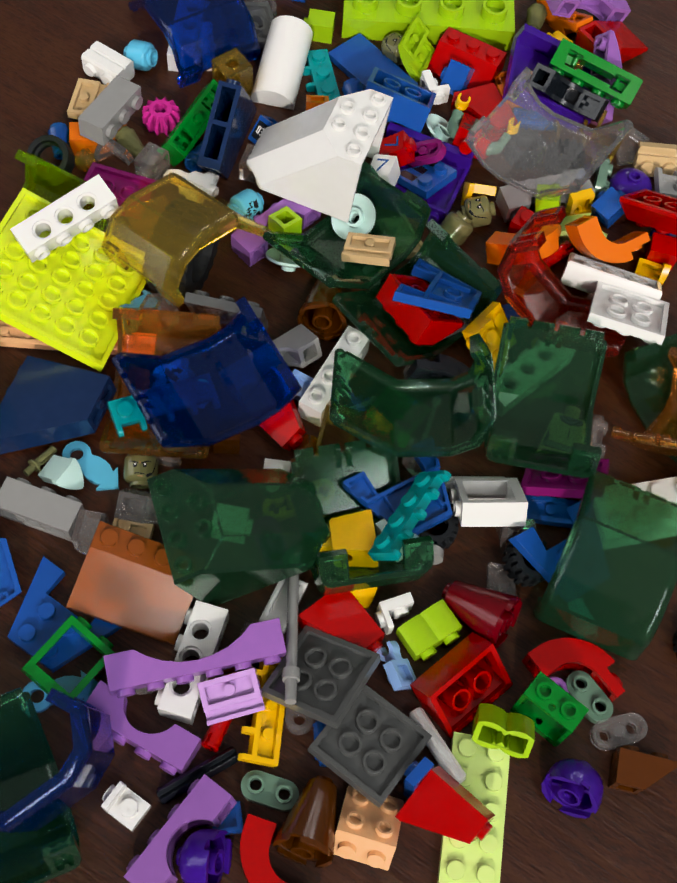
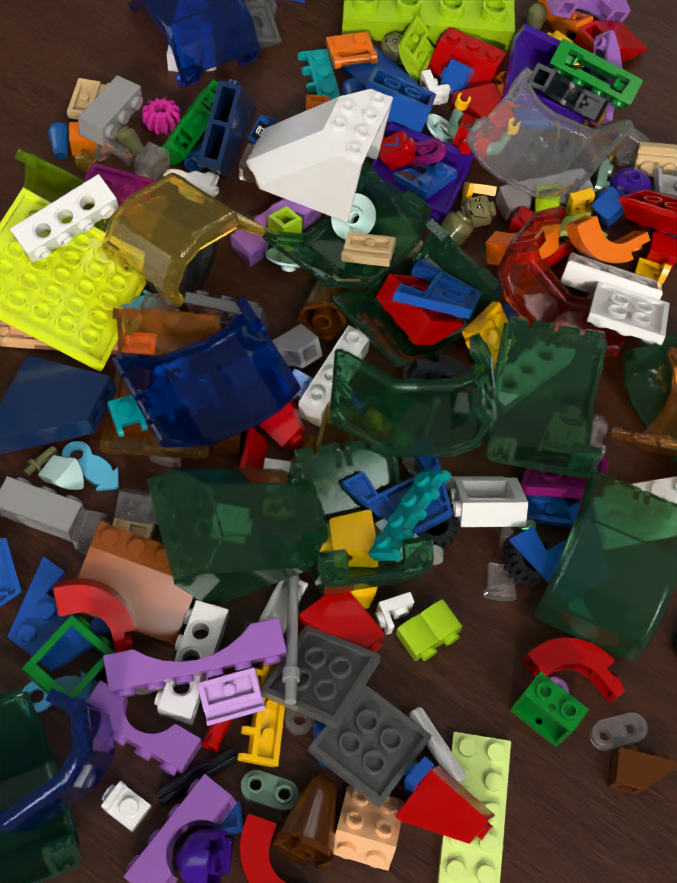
(46, 141): black tyre -> none
(99, 599): none -> red arch
(106, 63): white brick -> none
(139, 469): olive head -> none
(142, 54): medium azure head -> none
(227, 67): clear yellow piece -> none
(249, 202): medium azure head -> none
(254, 451): none -> red slope
(282, 62): white brick -> none
(322, 25): lime brick -> none
(351, 49): none -> orange plate
(386, 167): white brick -> none
(398, 670): light blue plate -> none
(461, 682): red slope -> none
(483, 609): dark red cone -> none
(508, 731): lime brick -> none
(574, 786): dark purple cylinder -> none
(589, 696): sand green plate -> none

